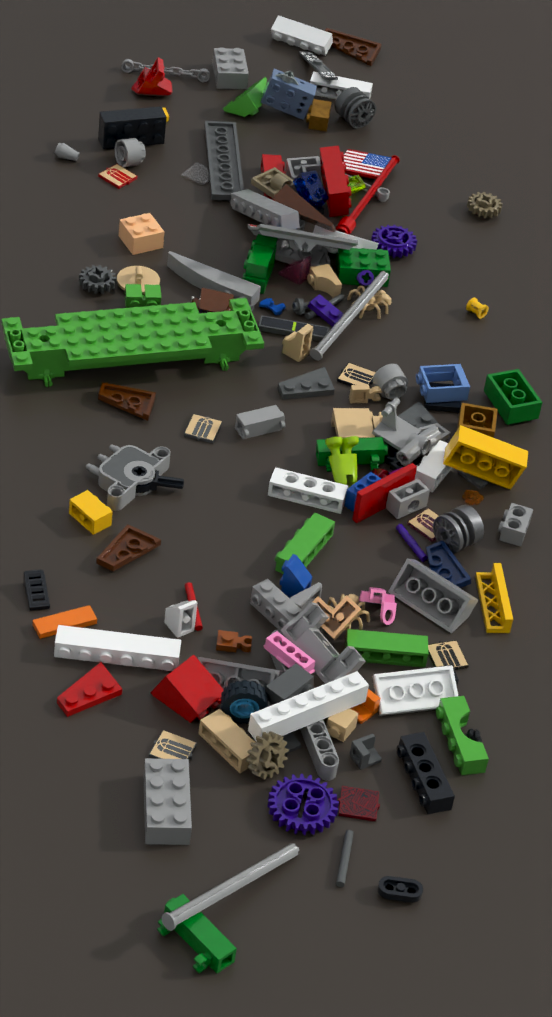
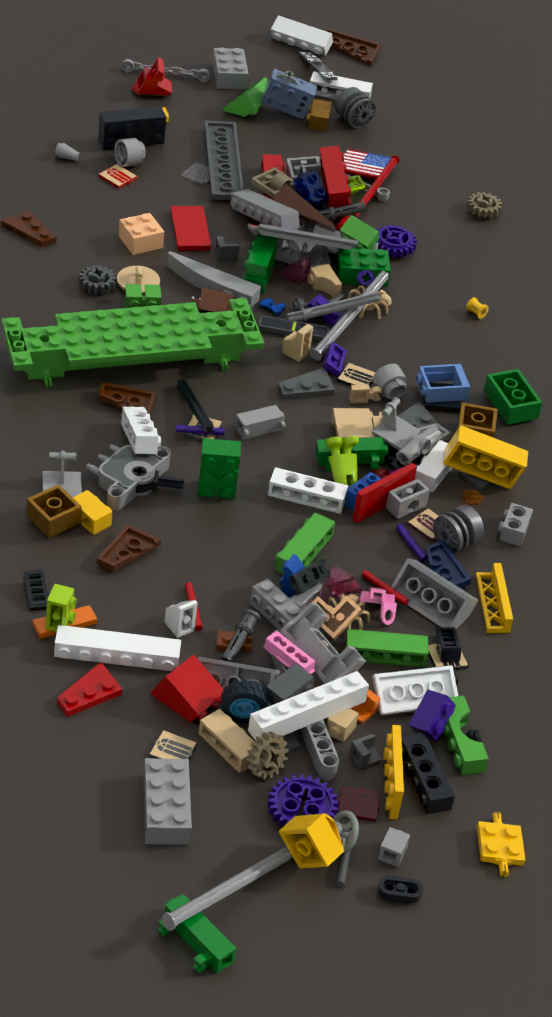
(31, 227): none -> reddish brown wing
(53, 511): none -> pearl gold brick
(60, 607): none -> lime brick
(67, 480): none -> light grey plate
(140, 430): none -> white brick
(190, 228): none -> red tile
(195, 406): none -> black axle
(198, 430): none -> dark purple piece
(219, 468): none -> green piece
(226, 251): none -> dark grey panel
(243, 630): none -> dark grey pin
(308, 313): none -> light grey axle
(309, 576): none -> black plate
(319, 838): none -> yellow piece
(333, 213): none -> dark grey pin
(334, 358): none -> dark purple plate
(342, 583): none -> clear pink slope
(358, 230): none -> bright green piece
(380, 584): none -> red bar
(394, 772): none -> yellow plate
(394, 847): none -> light grey brick
(432, 714): none -> dark purple brick
(448, 644): none -> black slope
(500, 844): none -> yellow plate

